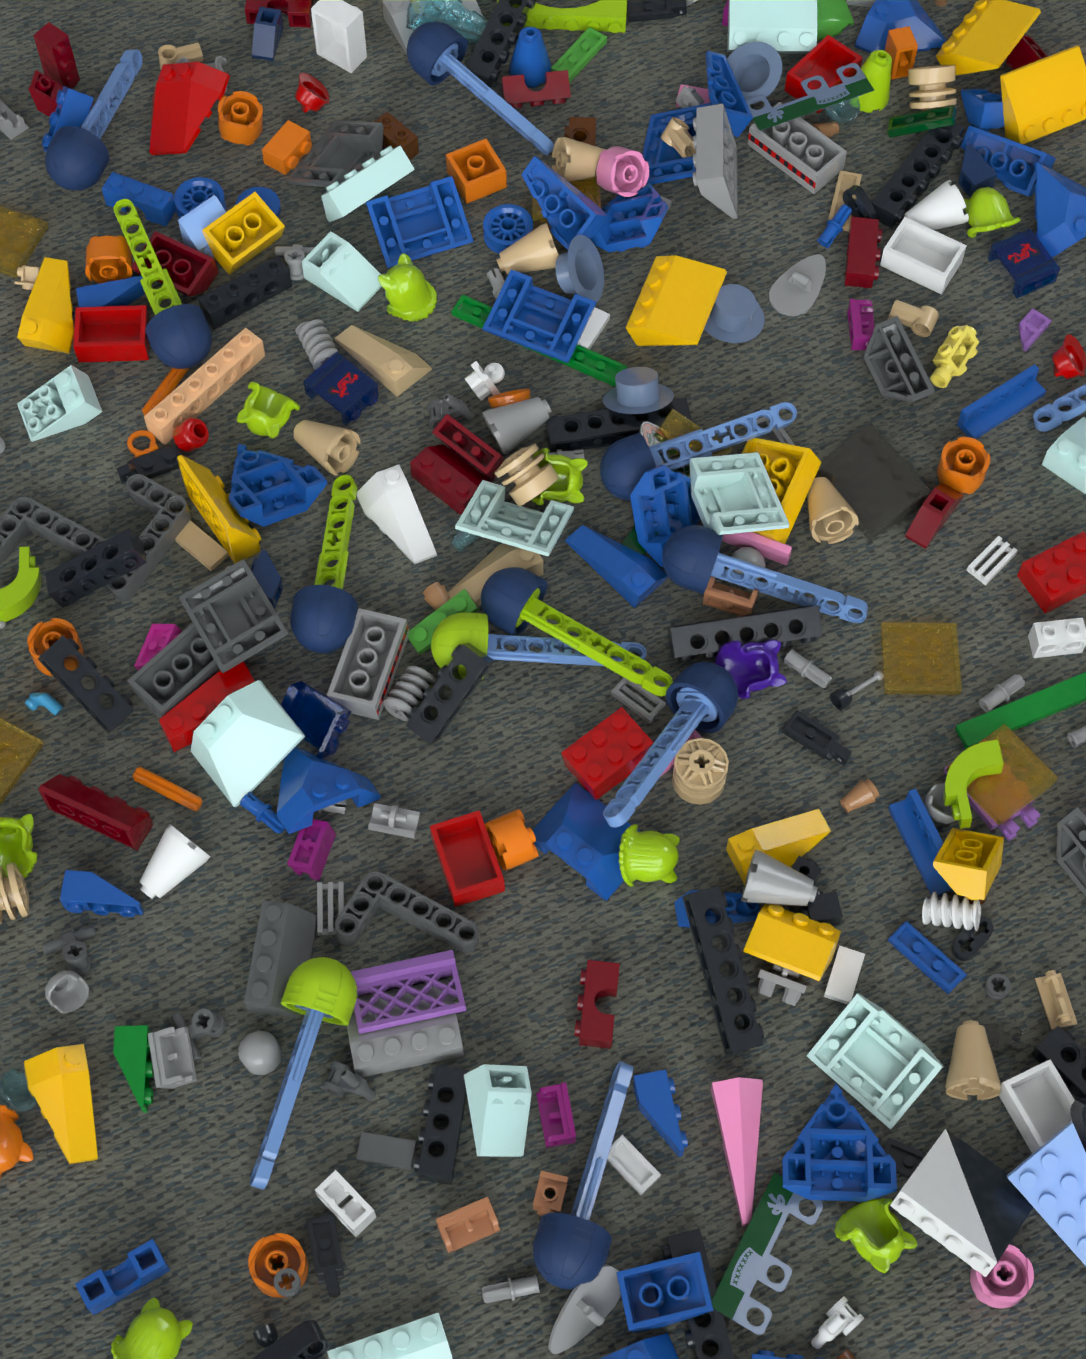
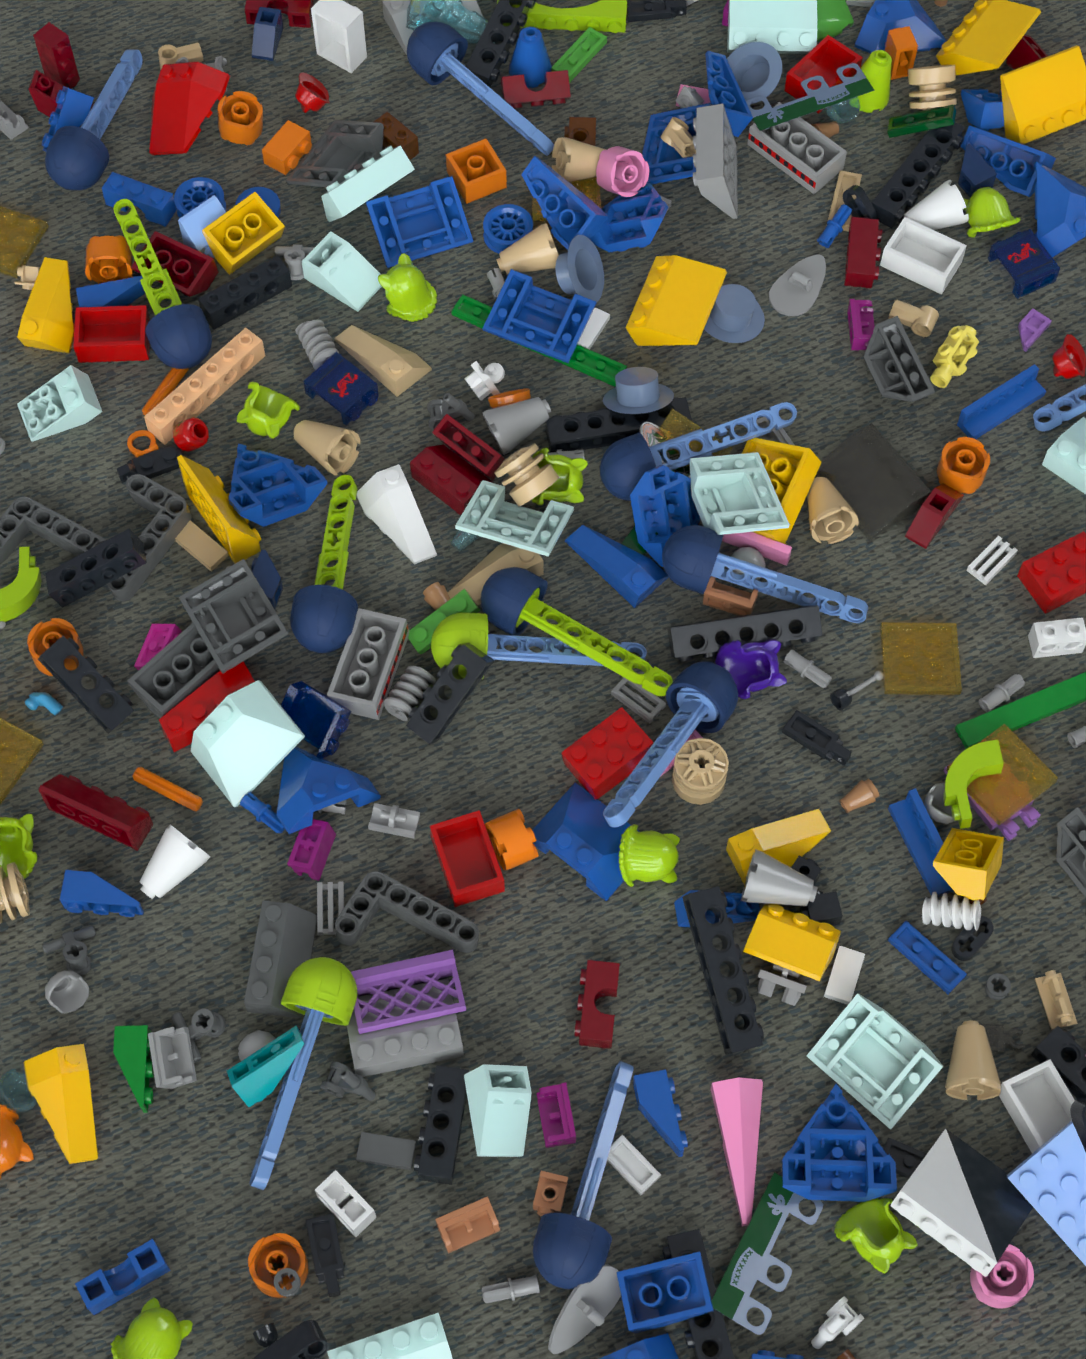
(262, 1071): none -> teal slope

